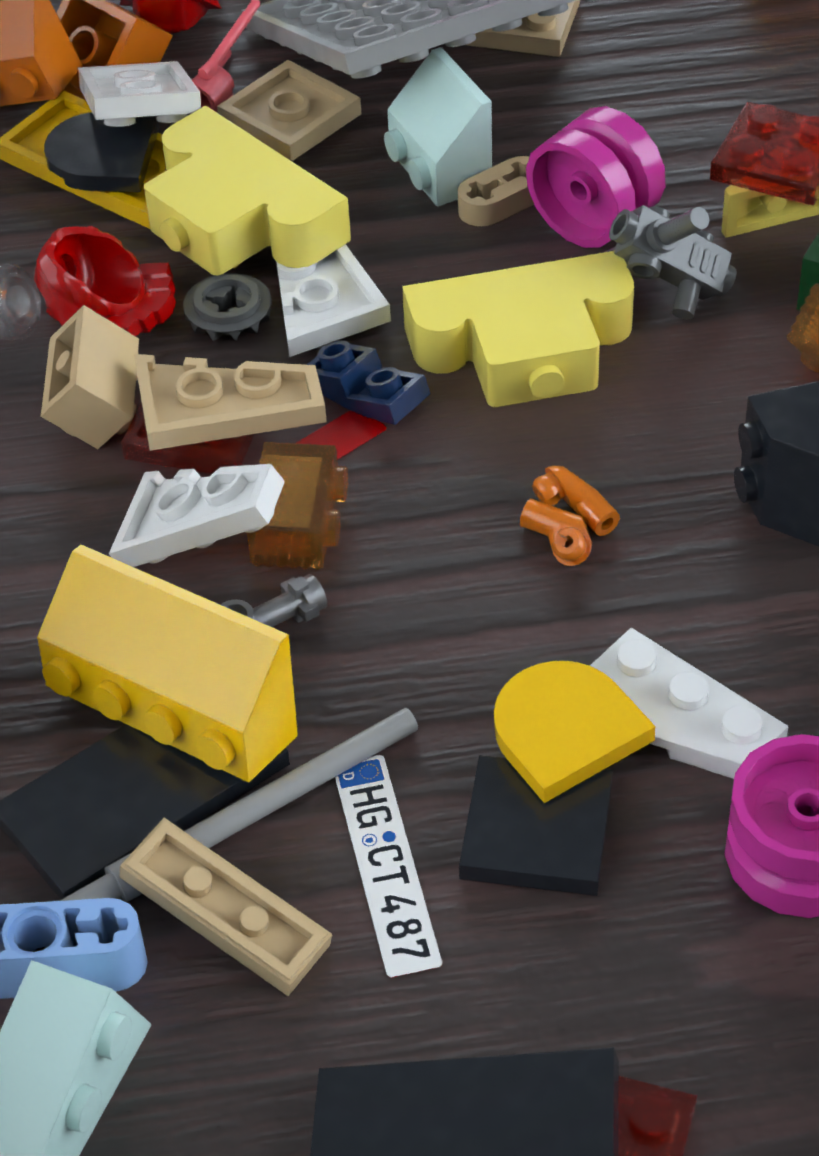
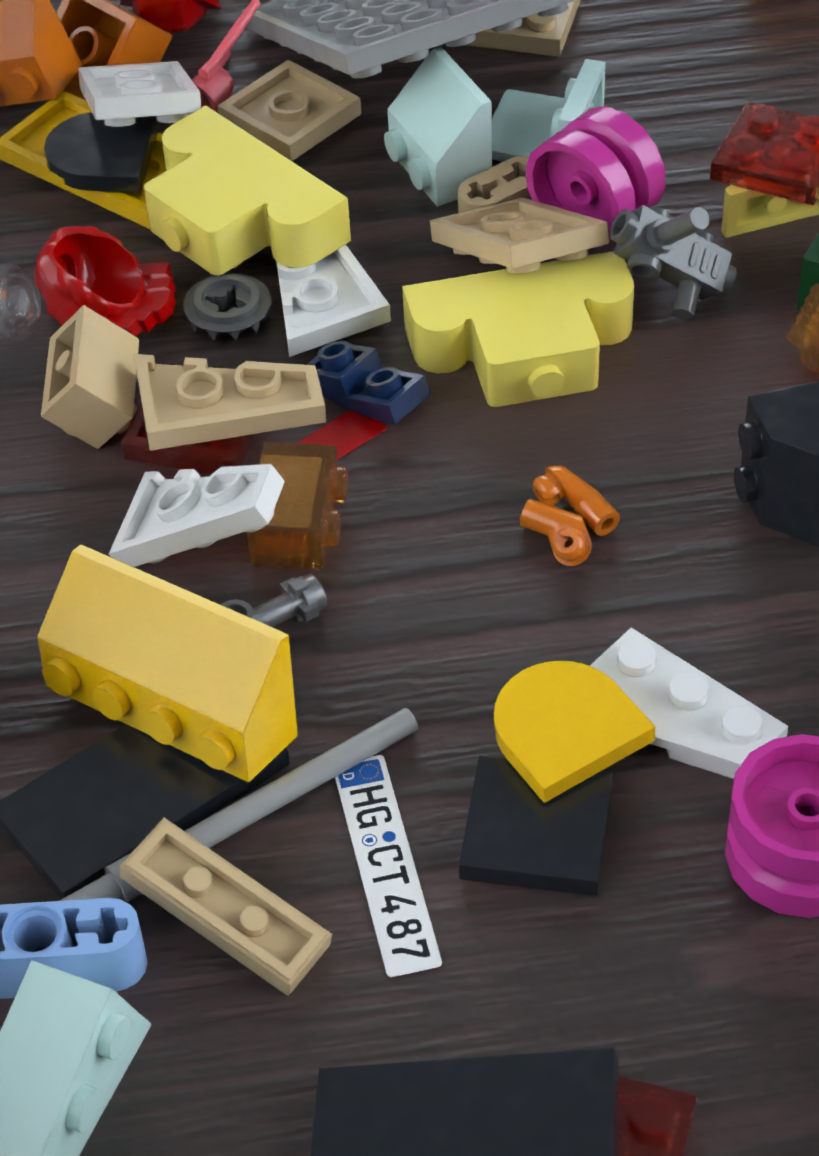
(520, 234): none -> tan plate
(530, 119): none -> light aqua bracket

